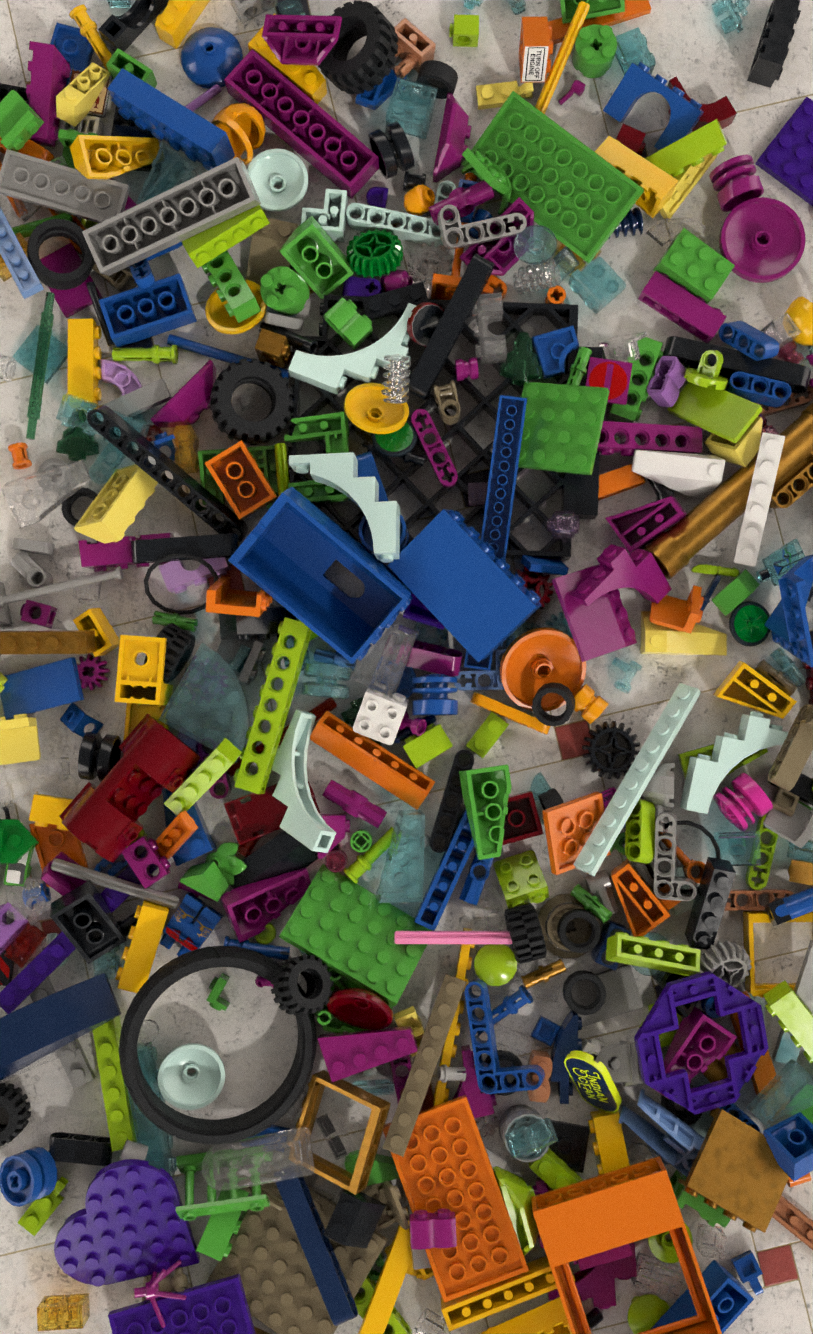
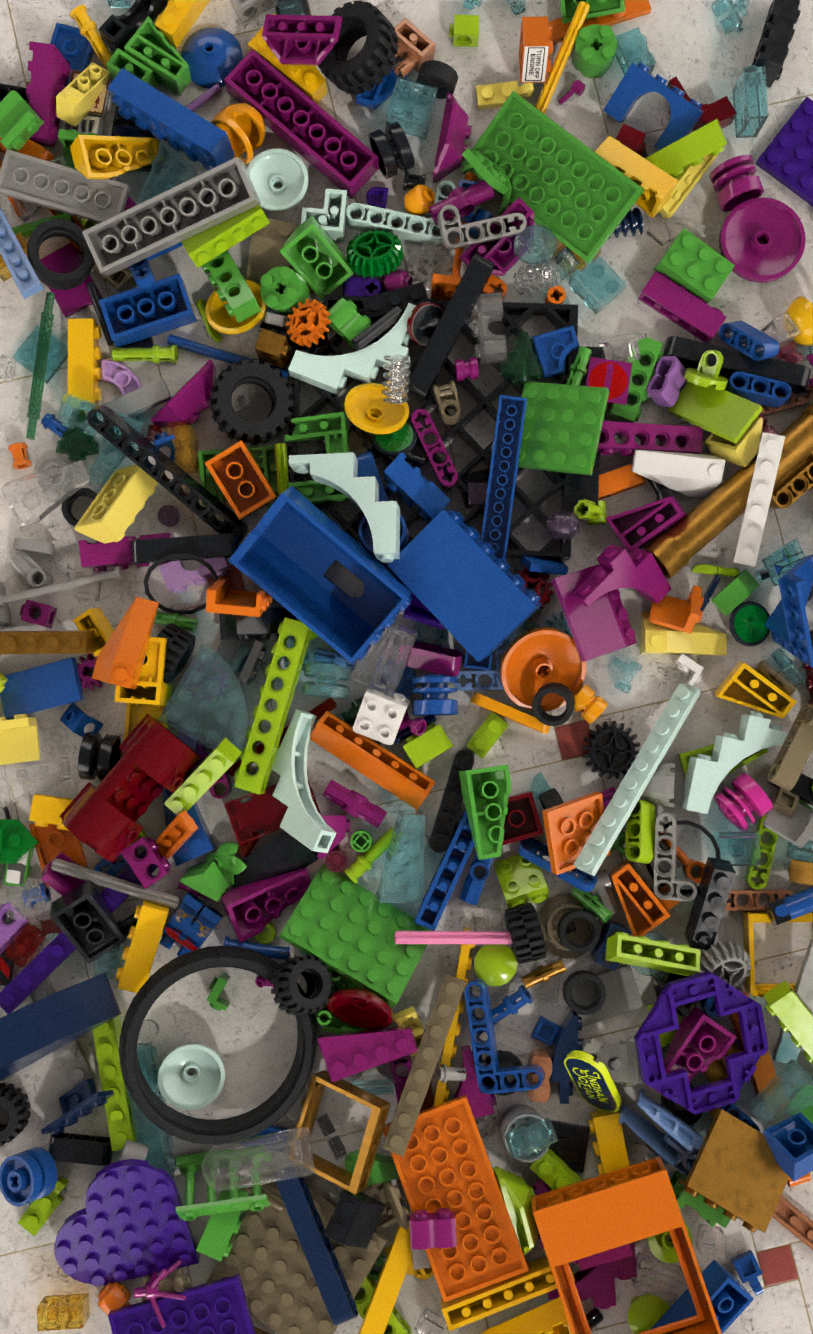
(50, 422): none -> blue pin
(77, 1104): none -> dark blue bracket
(113, 1297): none -> orange head
(126, 648): none -> orange wedge
(156, 53): none -> bright green wedge
(168, 515): none -> tile
(215, 335): none -> lime piece
(308, 322): none -> orange gear
(377, 328): none -> black axle
(415, 488): none -> blue wedge
(532, 856): none -> blue beam
(595, 514): none -> lime piece
(687, 666): none -> white bracket
(750, 102): none -> clear light blue brick

